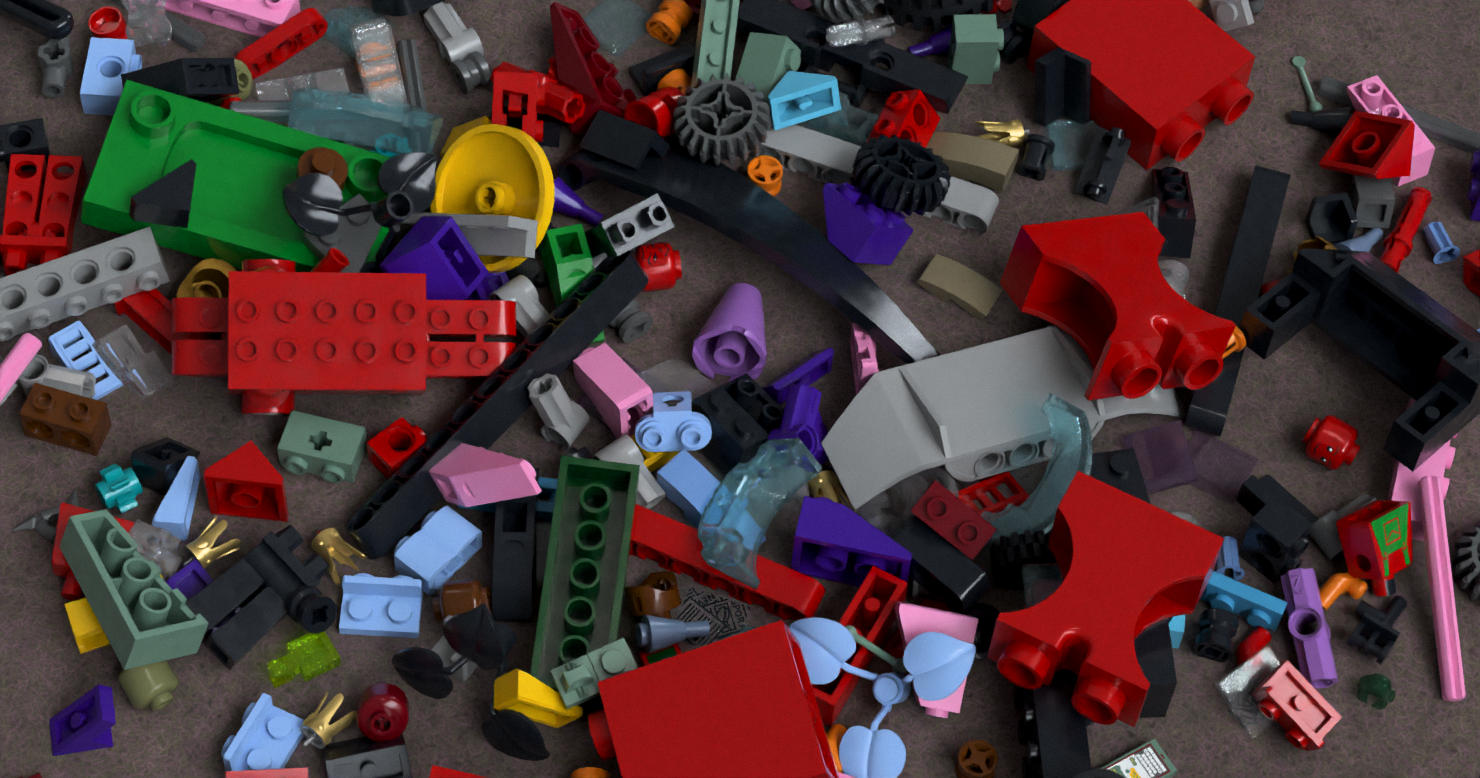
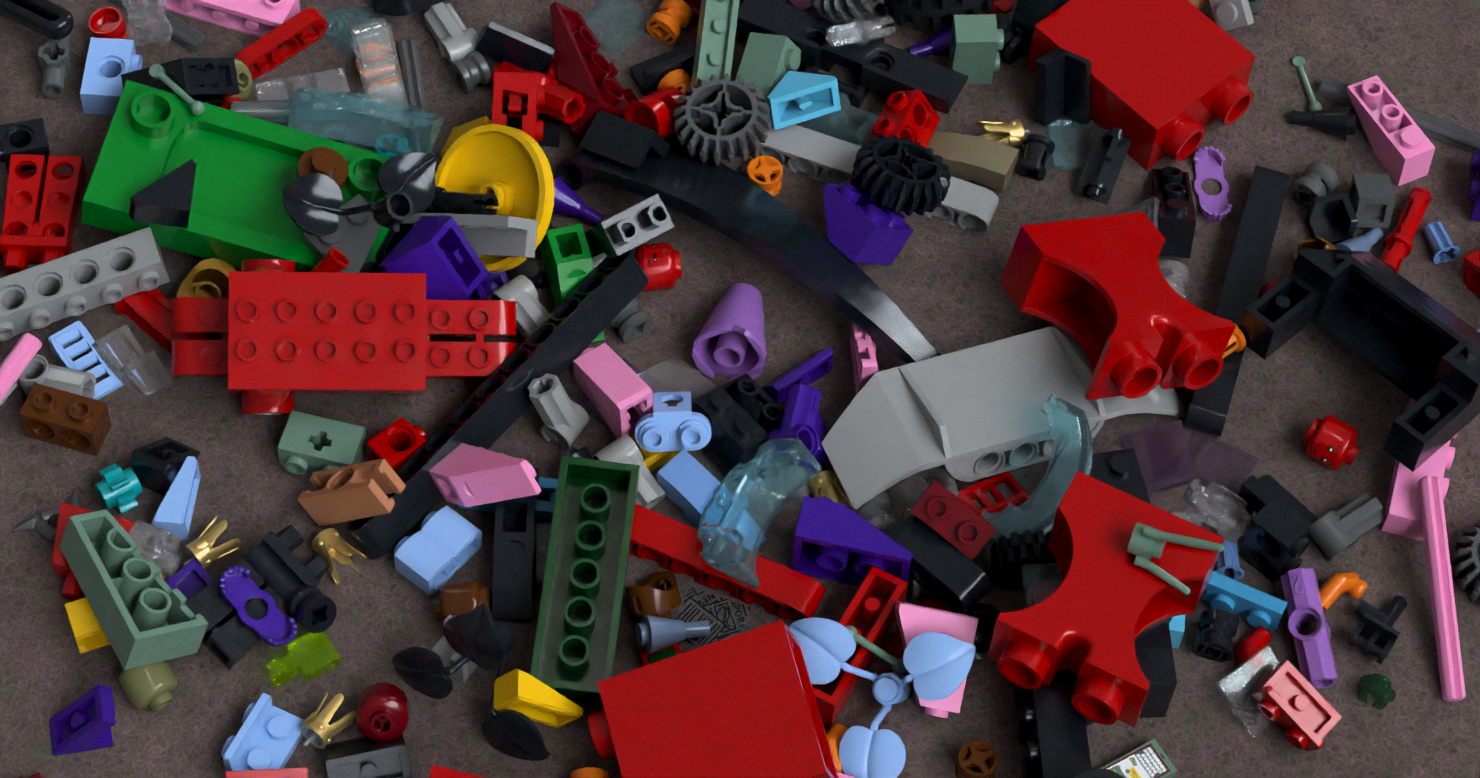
(158, 72): none -> sand green hinge
(238, 589): none -> dark purple piece
(246, 486): red slope -> none
(351, 492): none -> nougat piece
(381, 606): light blue bracket -> none
(462, 202): none -> black pin
(510, 46): none -> black slope
(579, 678): sand green hinge -> none
(954, 281): dark tan slope -> none
(1150, 542): none -> sand green plant
(1209, 166): none -> medium lavender piece
(1218, 508): none -> clear plate
(1316, 182): none -> dark grey wheel
(1372, 147): red slope -> none
(1377, 543): red torso -> none

